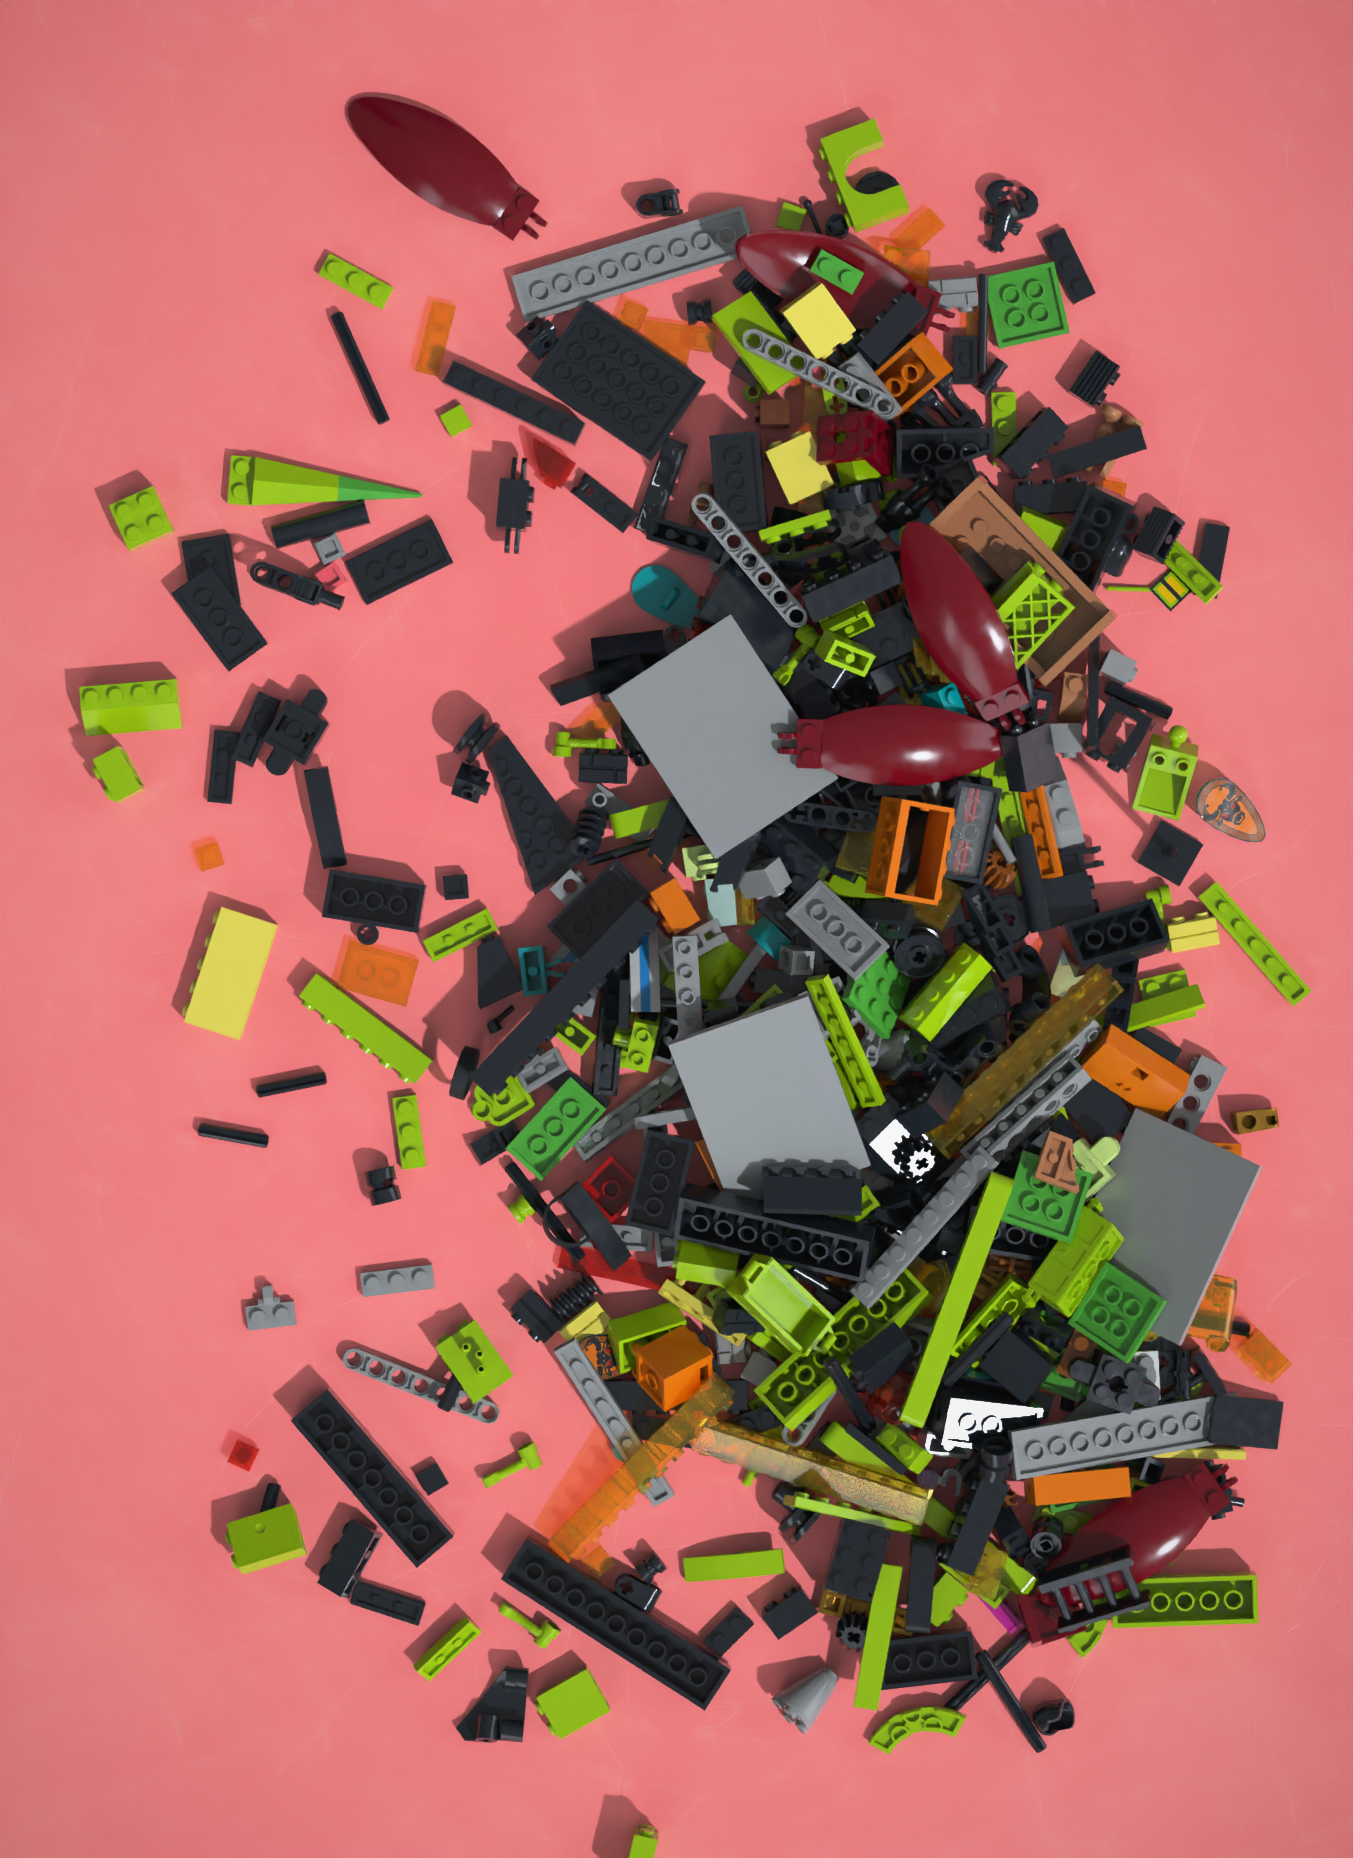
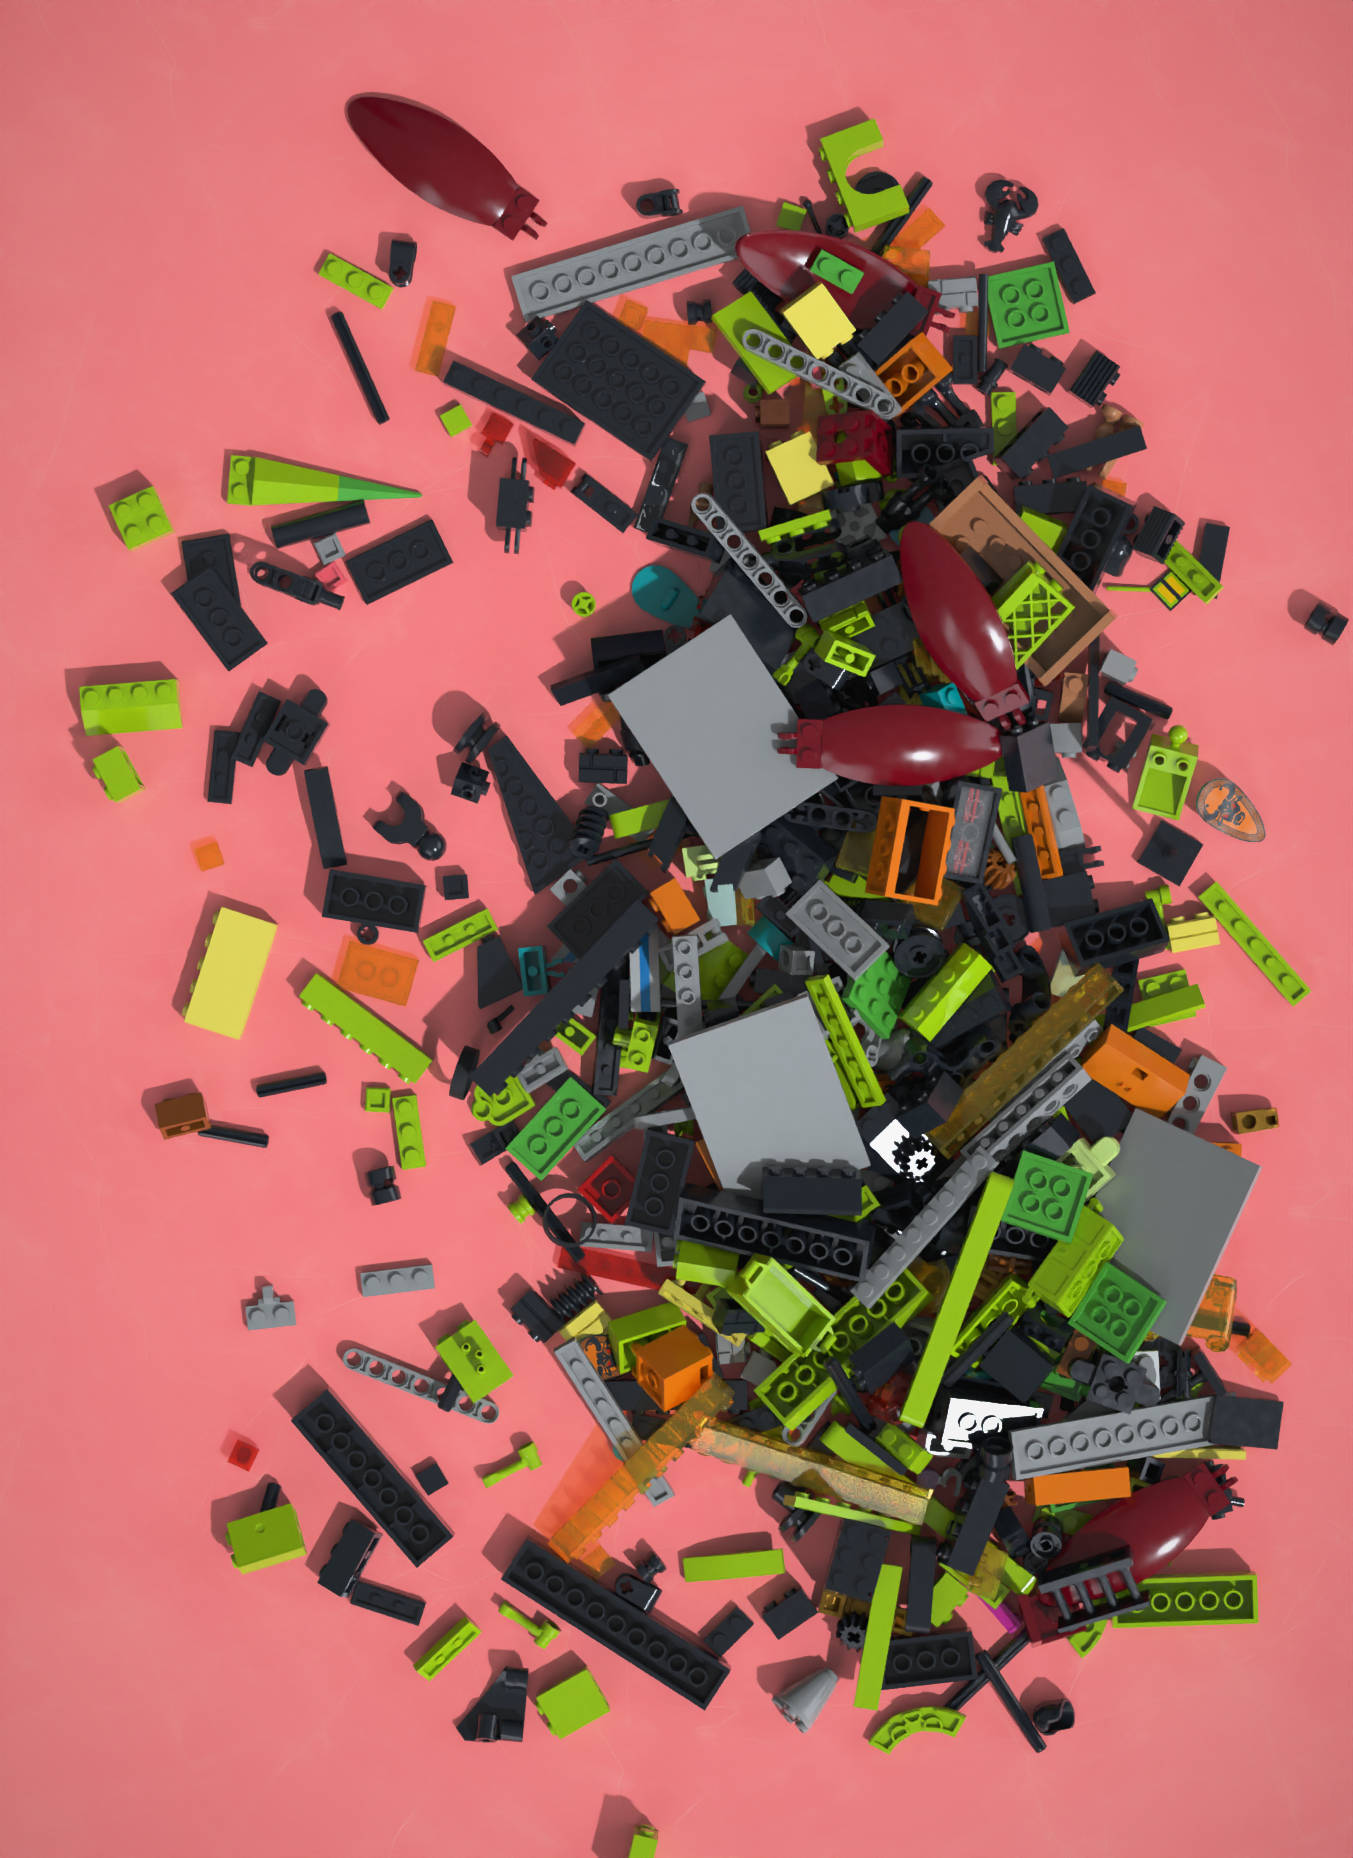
(182, 1115): none -> dark orange brick
(378, 1099): none -> lime tile
(402, 258): none -> black piece
(413, 830): none -> black piece
(496, 431): none -> clear red plate
(564, 744): lime brick -> none
(582, 601): none -> lime wheel
(595, 1225): black slope -> none
(684, 1127): none -> lime wheel
(698, 409): none -> light grey tile
(839, 1405): none -> lime wheel
(897, 224): none -> black axle
(1037, 368): none -> black brick
(1057, 1163): nougat wing -> none
(1326, 623): none -> black wheel

